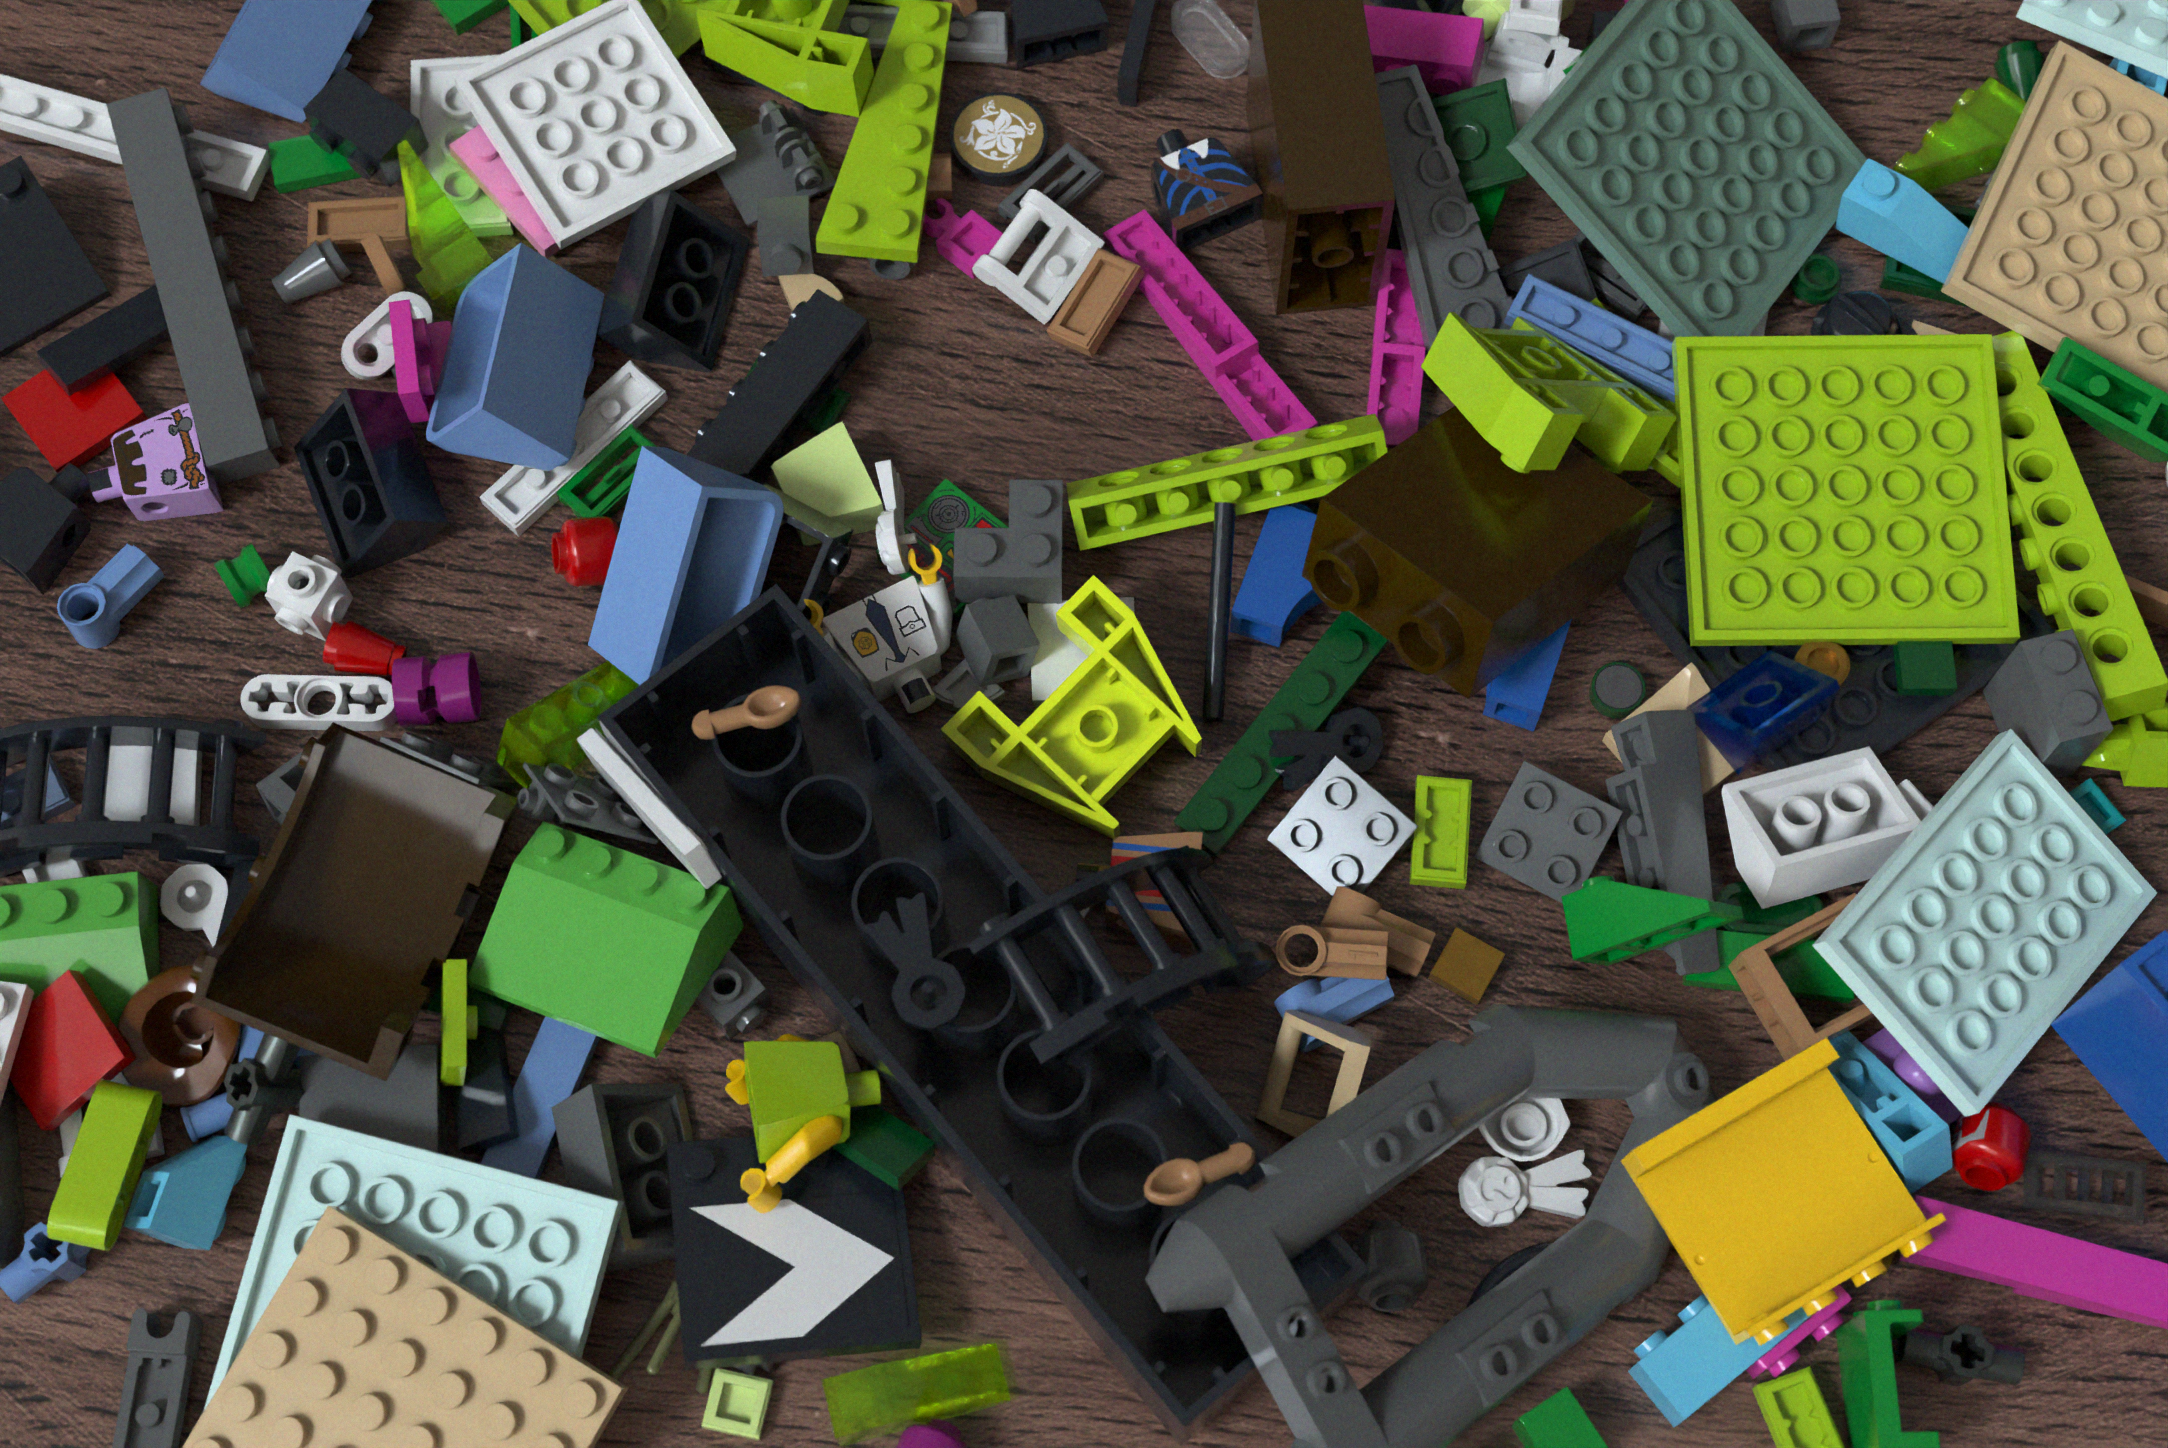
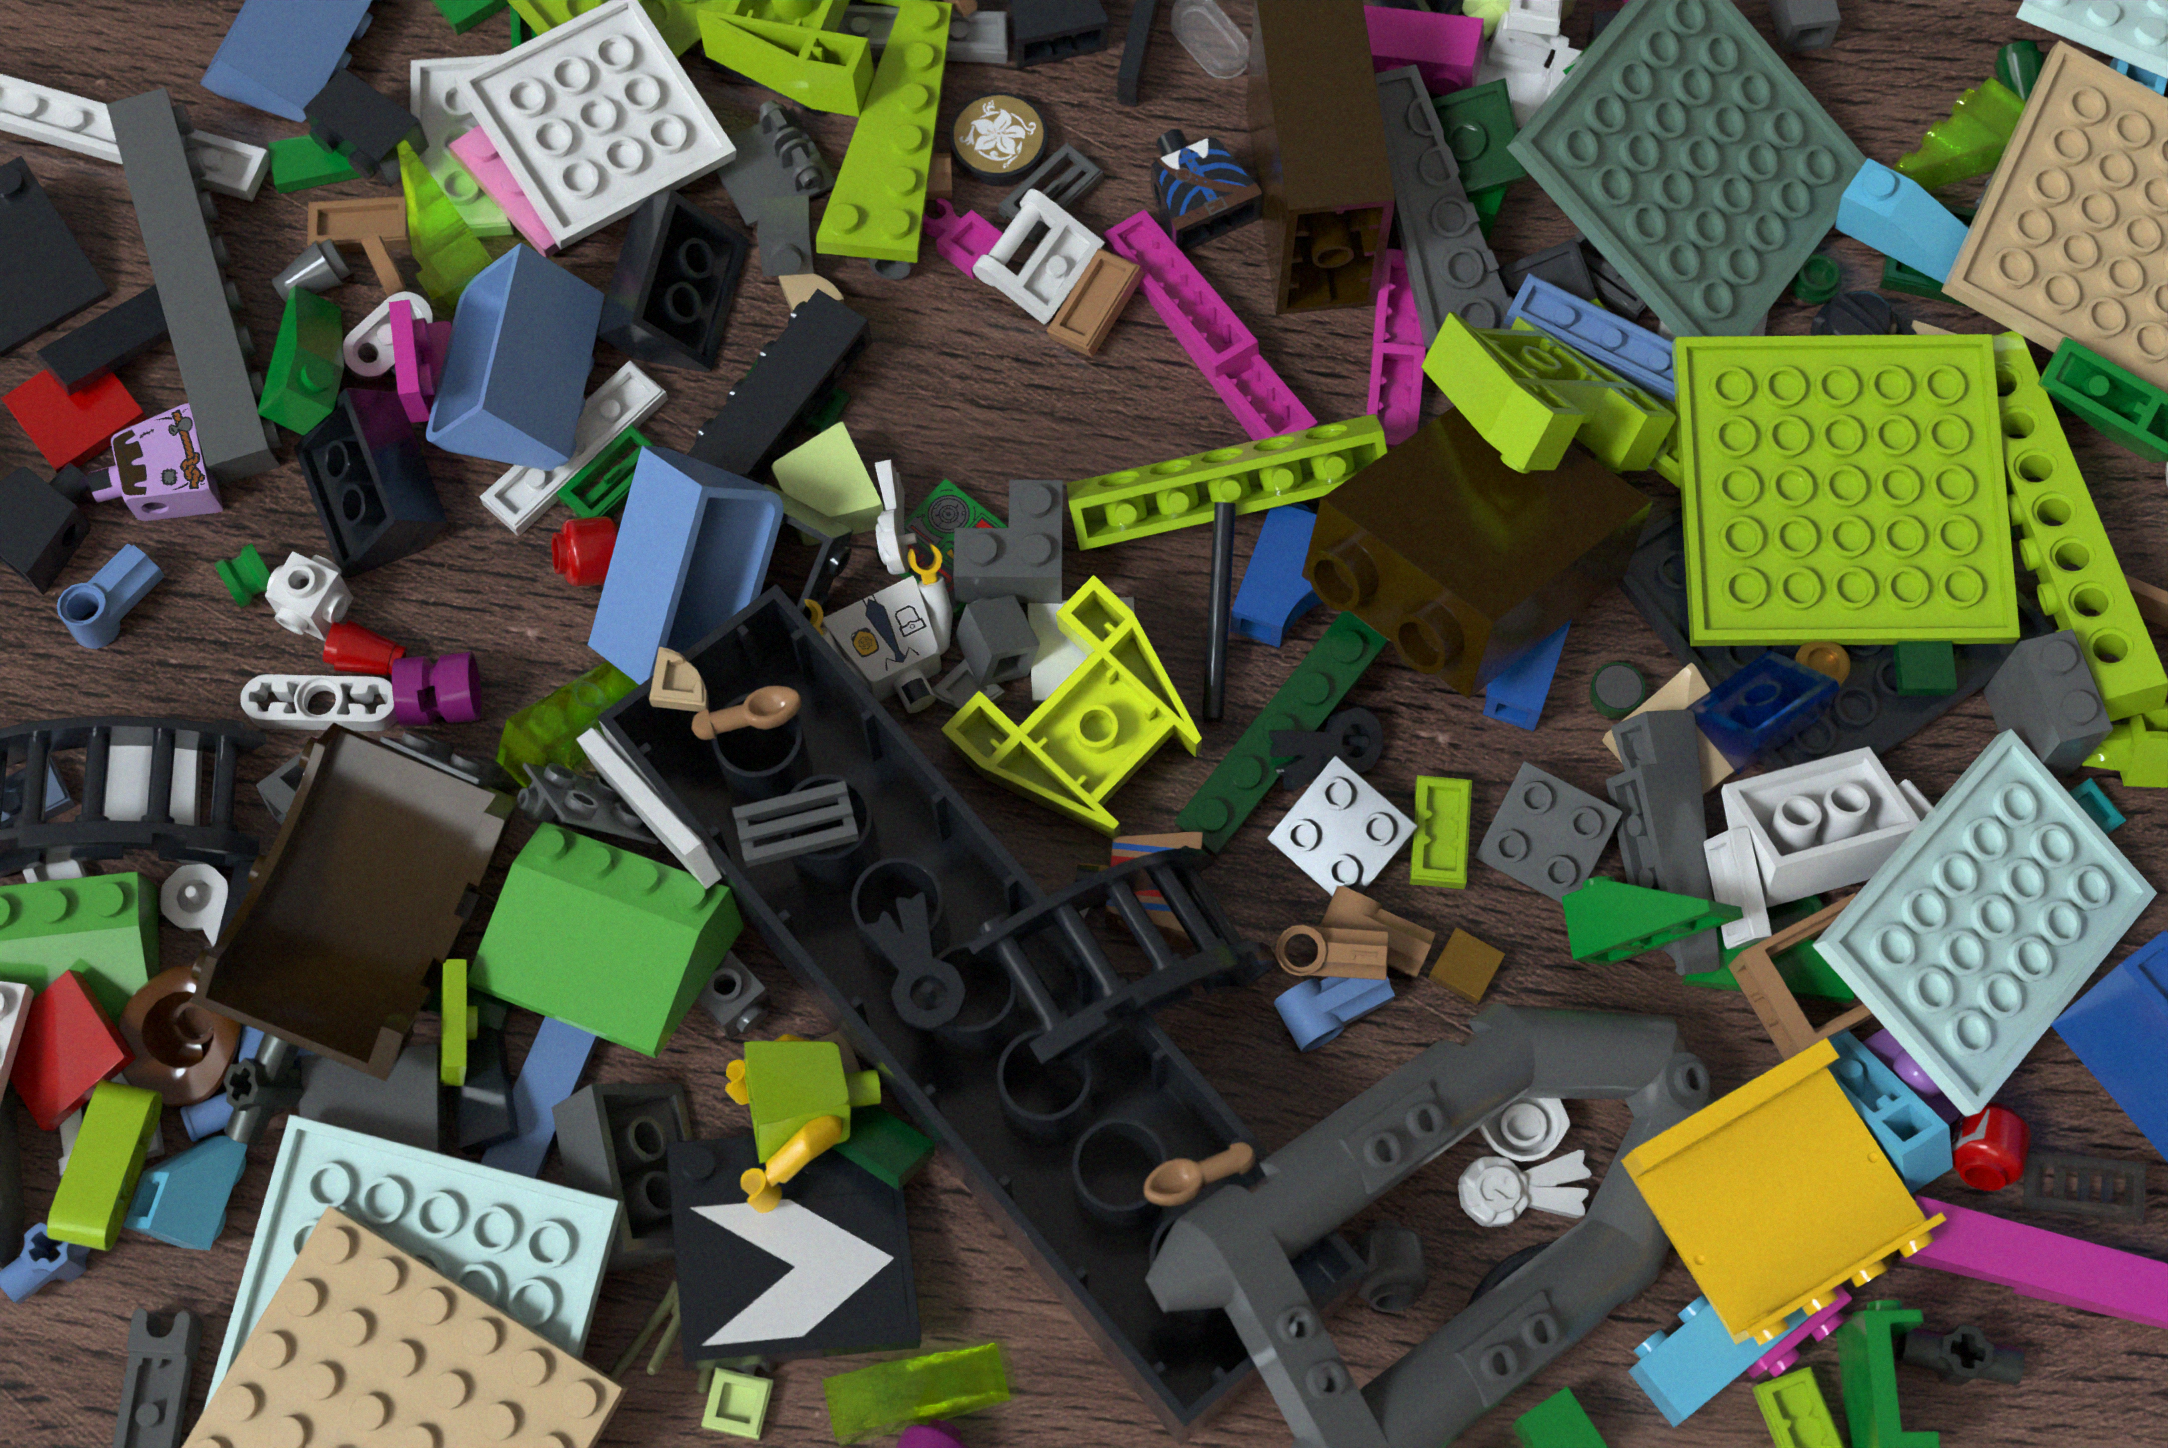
(304, 363): none -> green slope
(677, 683): none -> tan tile
(789, 804): none -> dark grey tile
(1351, 1040): tan tile -> none
(1738, 883): none -> white tile

